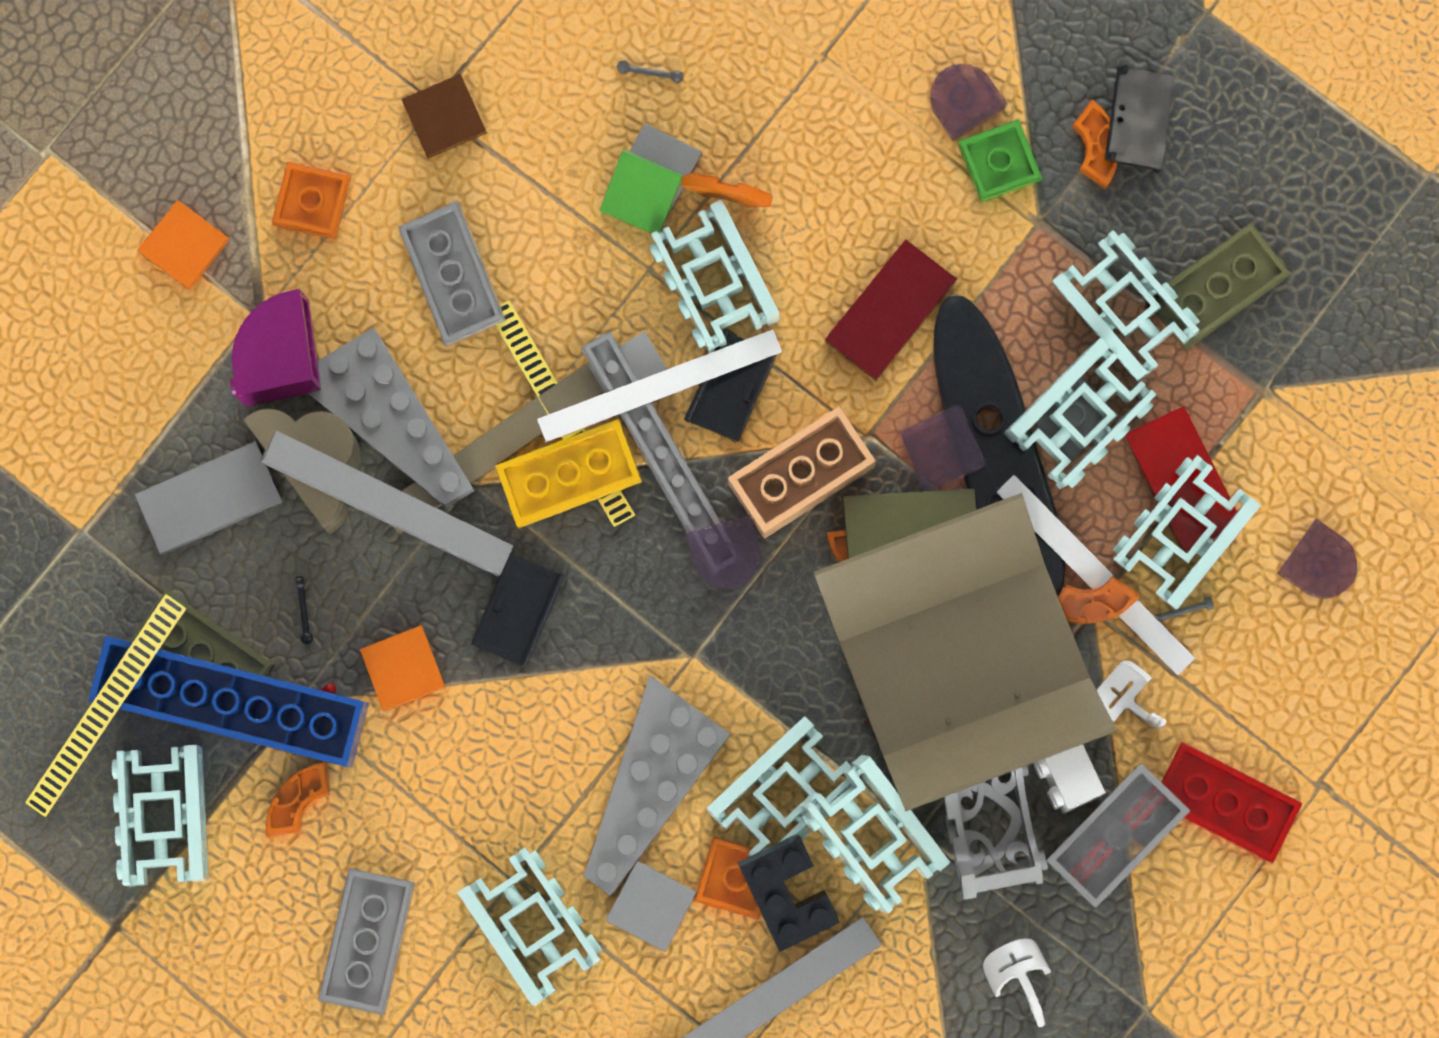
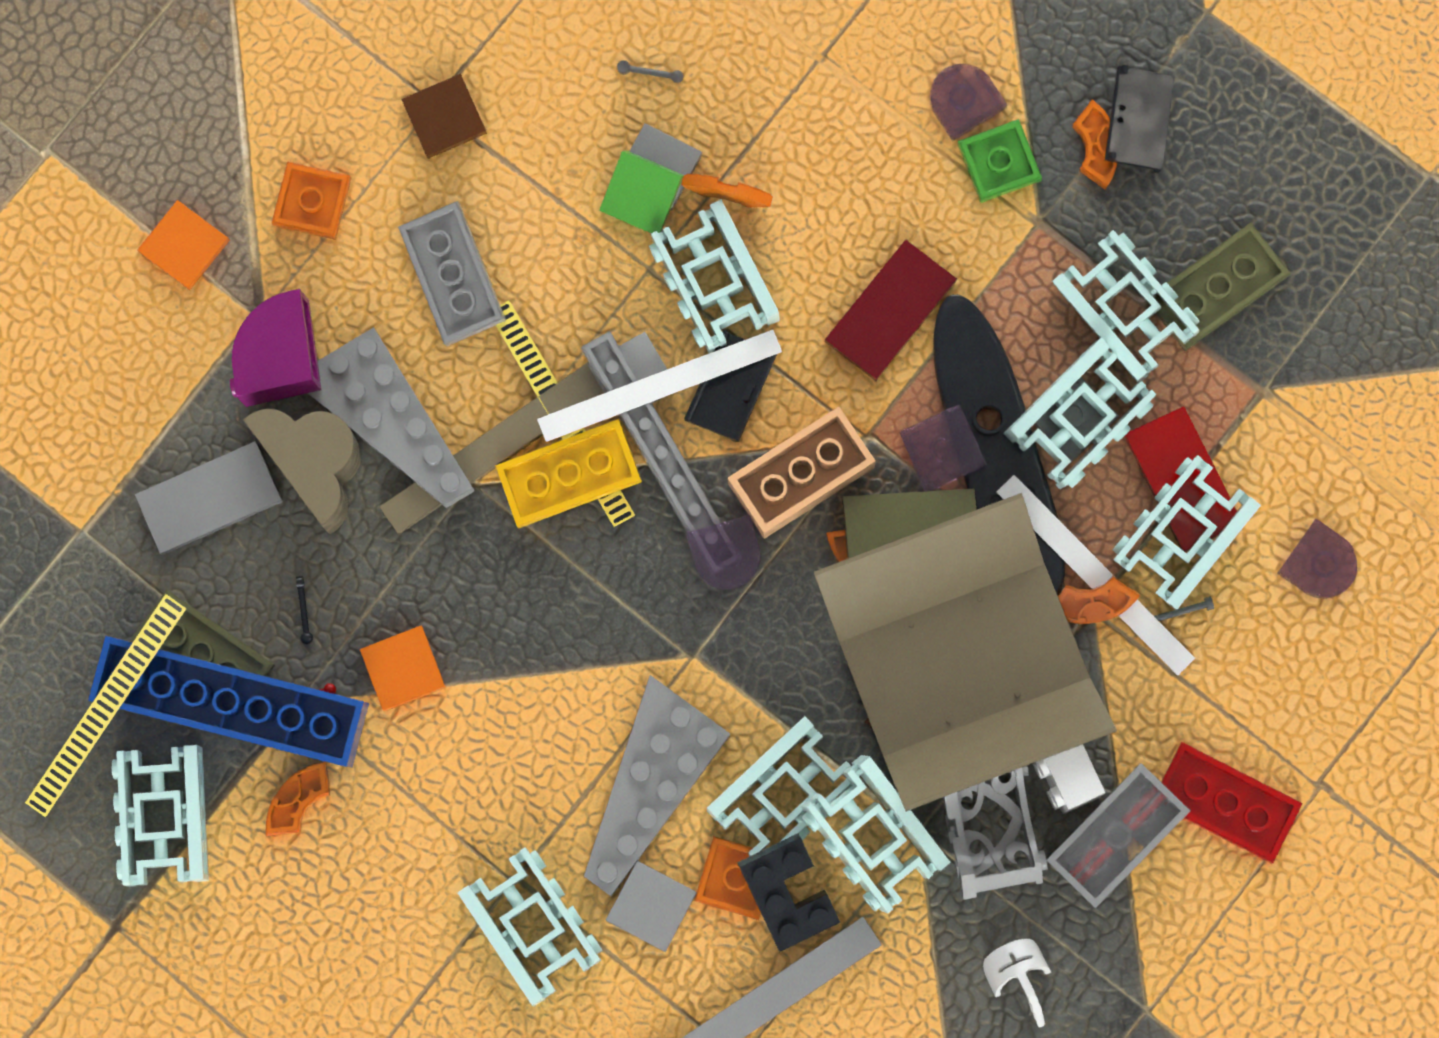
(366, 941): light grey tile -> none
(386, 503): light grey tile -> none
(523, 604): black door -> none
(1118, 679): white helmet -> none

